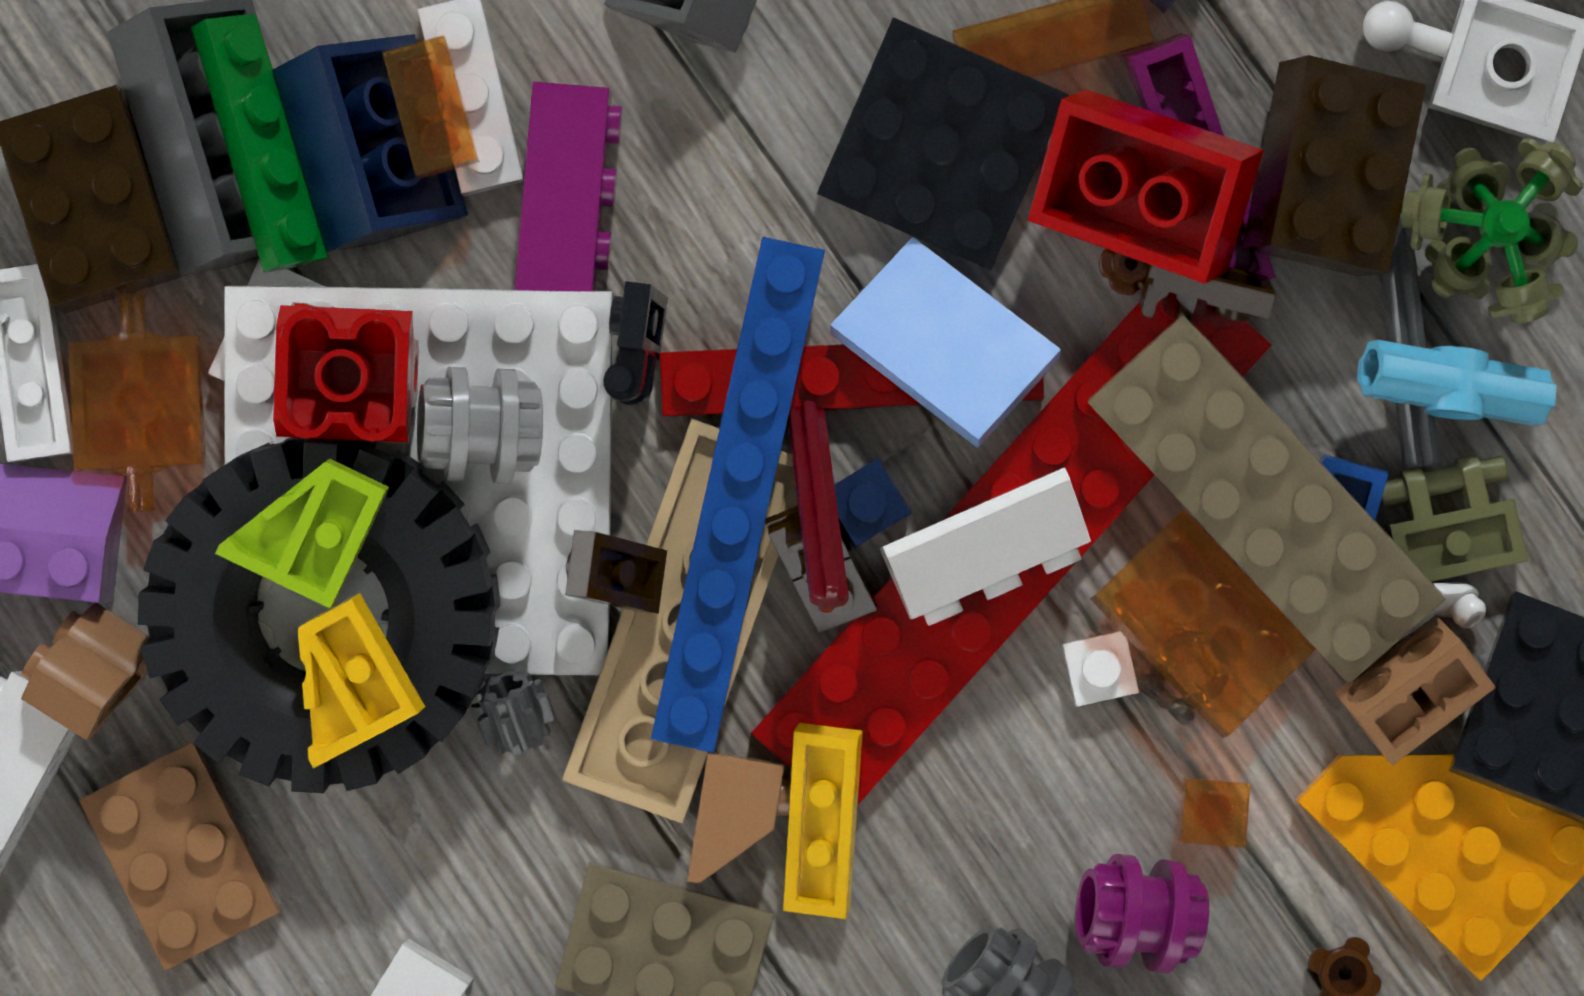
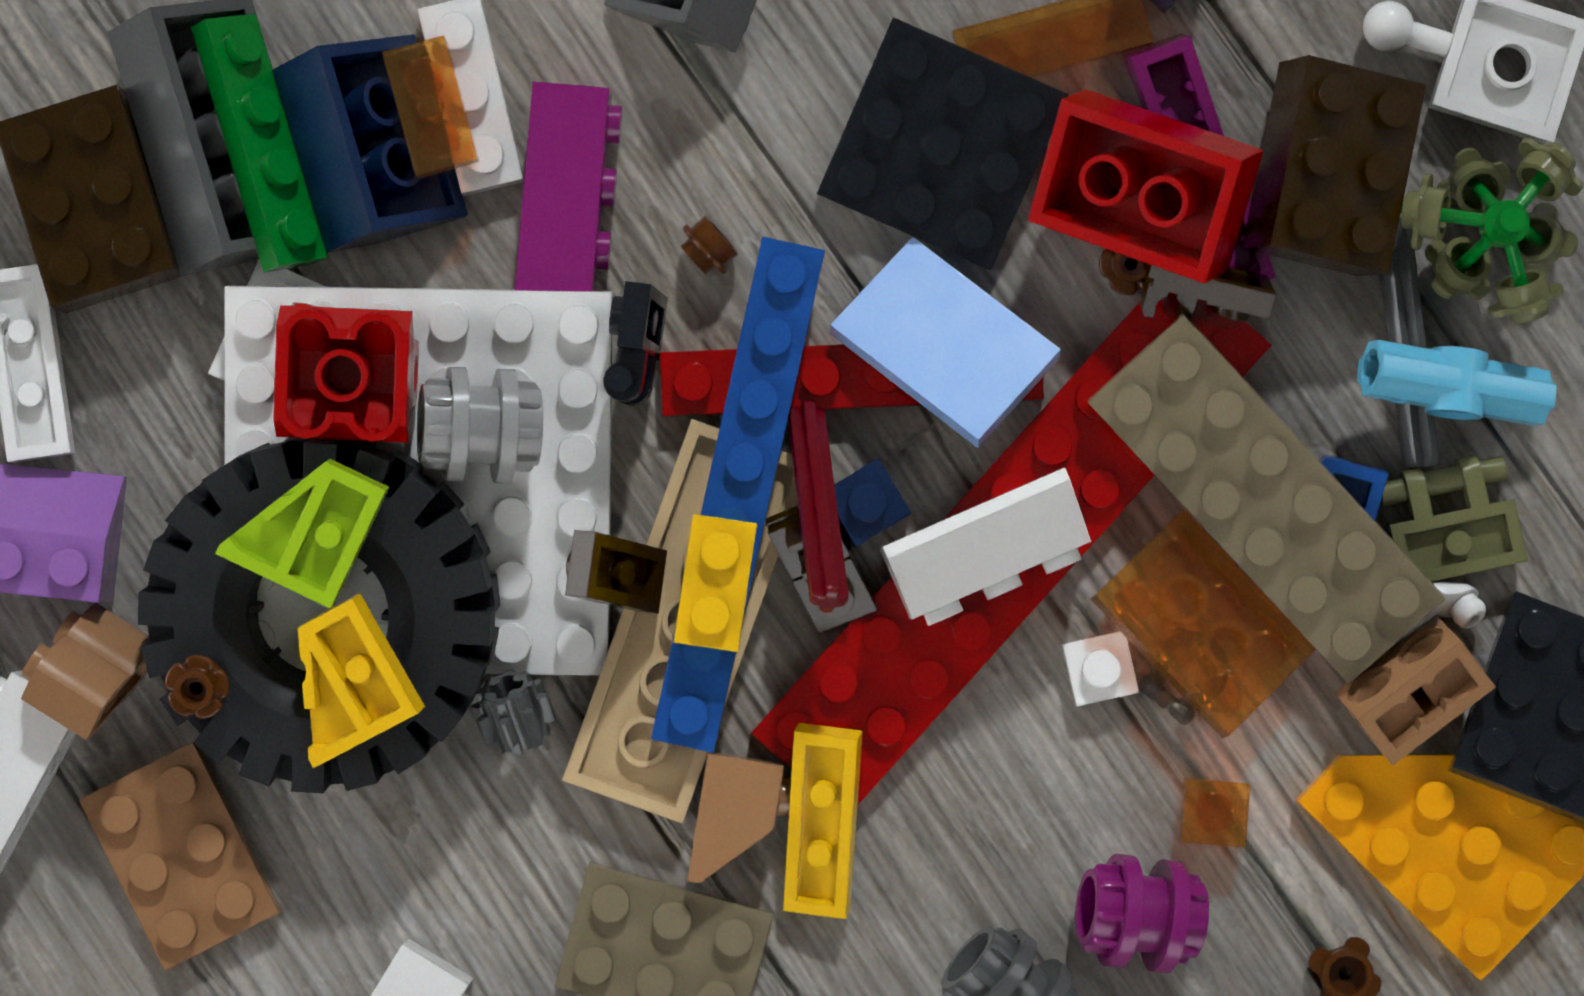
(137, 403): clear orange plate -> none
(211, 677): none -> reddish brown plate
(708, 246): none -> reddish brown plate
(715, 583): none -> yellow plate

